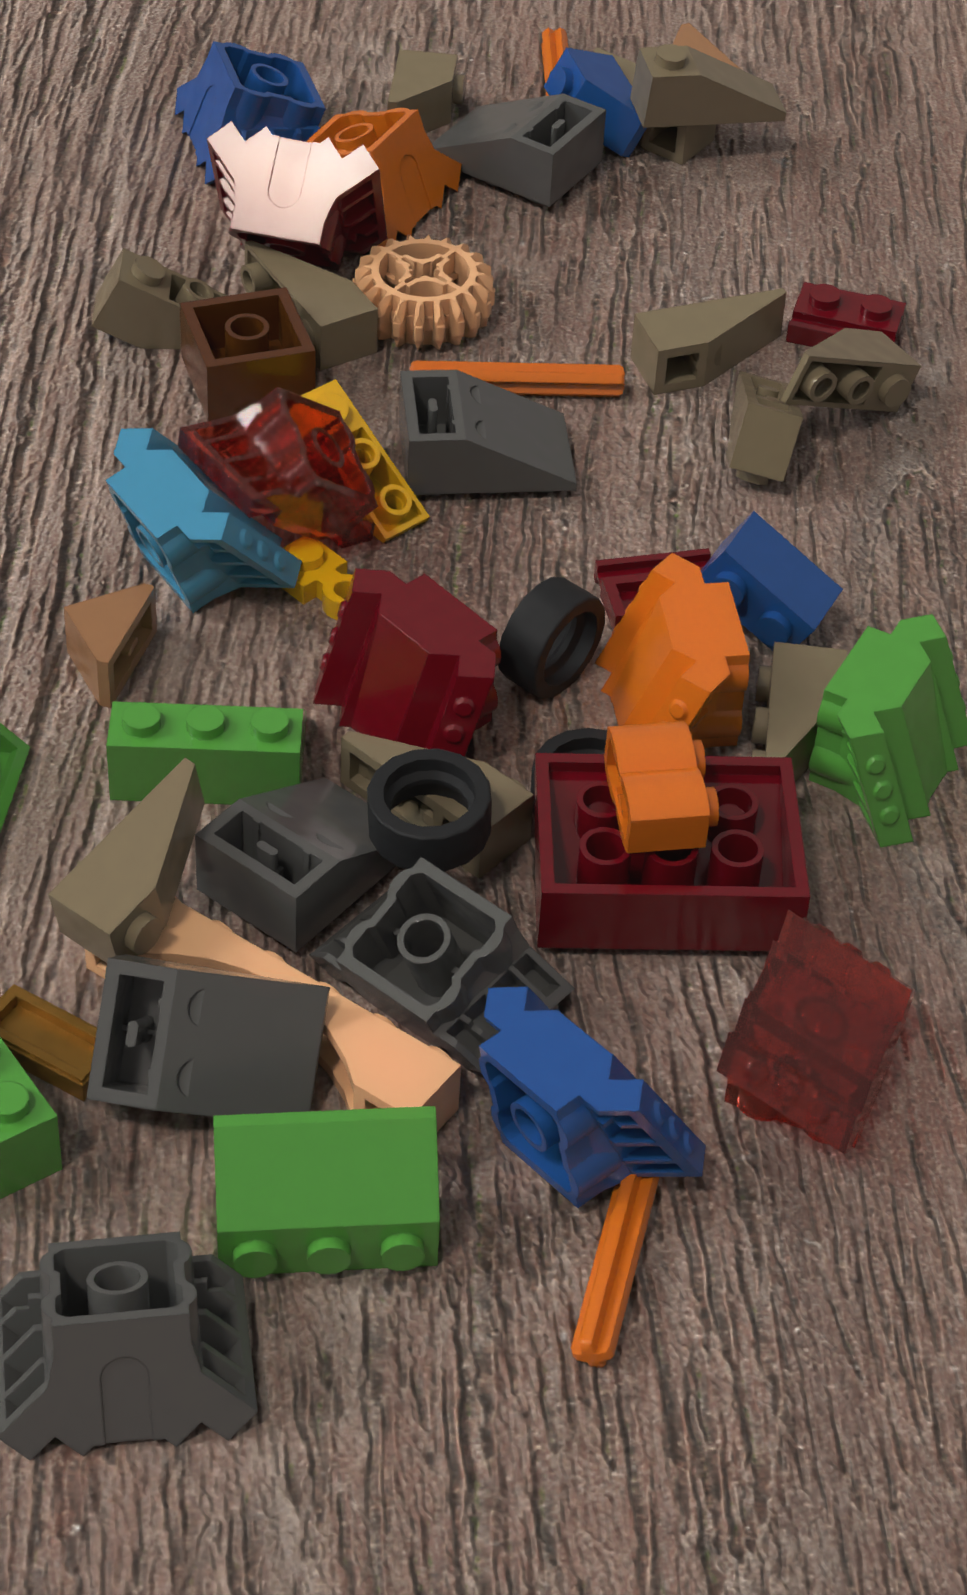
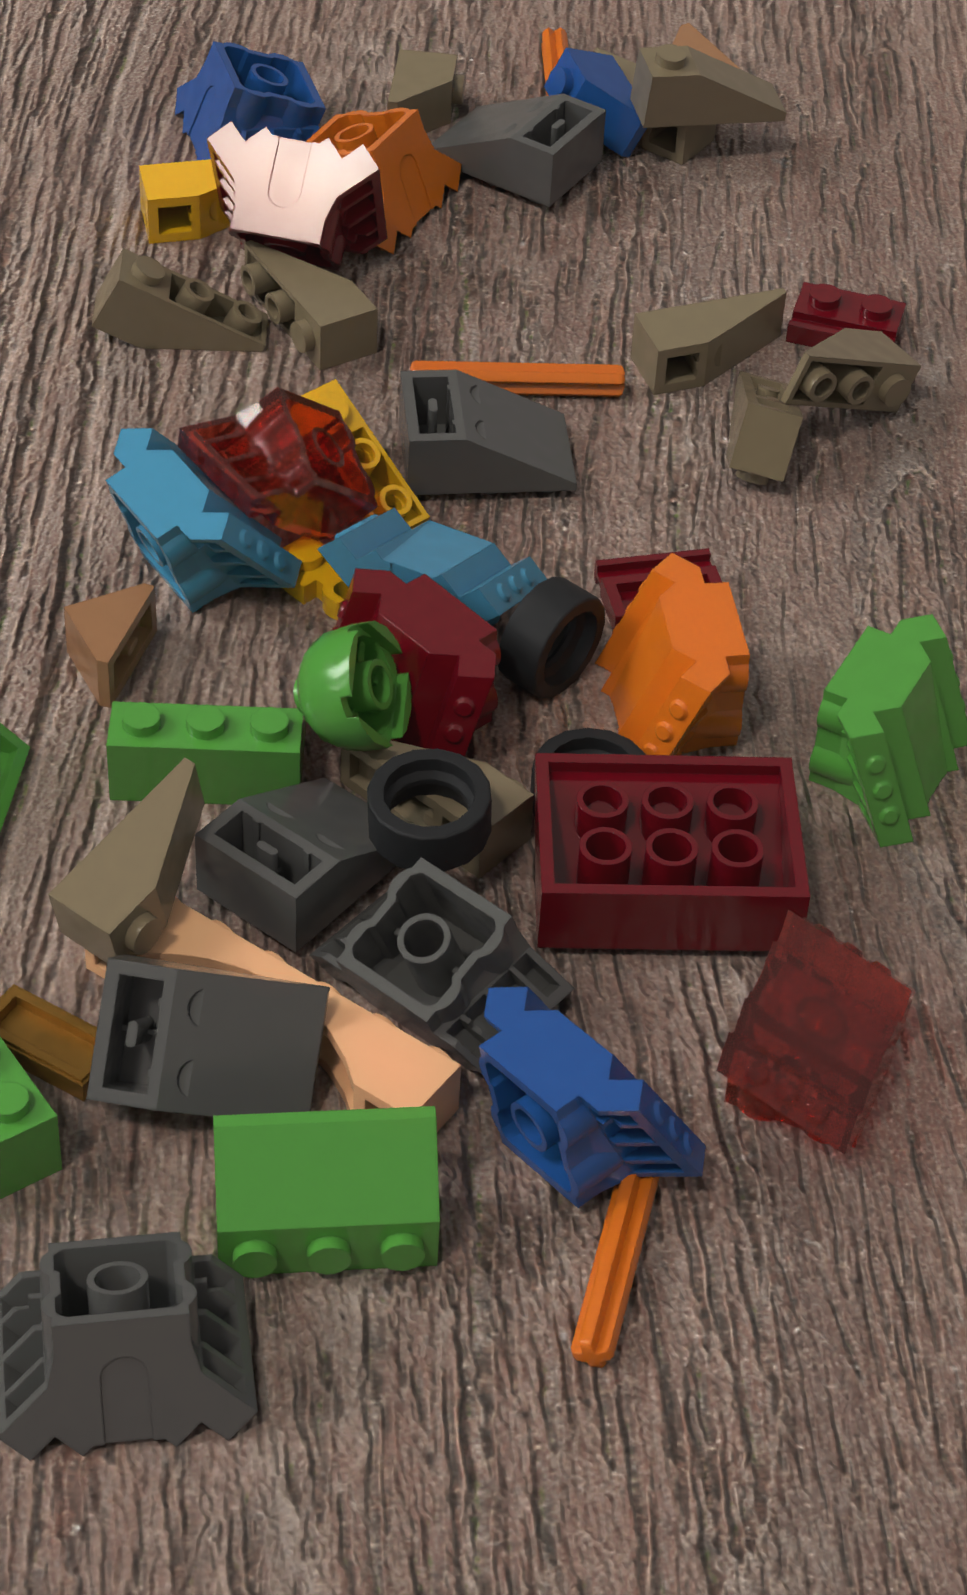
(180, 201): none -> yellow slope
(245, 349): reddish brown brick -> none
(353, 688): none -> bright green cylinder
(426, 290): light nougat gear -> none
(455, 560): none -> dark azure slope
(659, 787): orange brick -> none
(772, 583): blue brick -> none
(793, 697): dark tan slope -> none

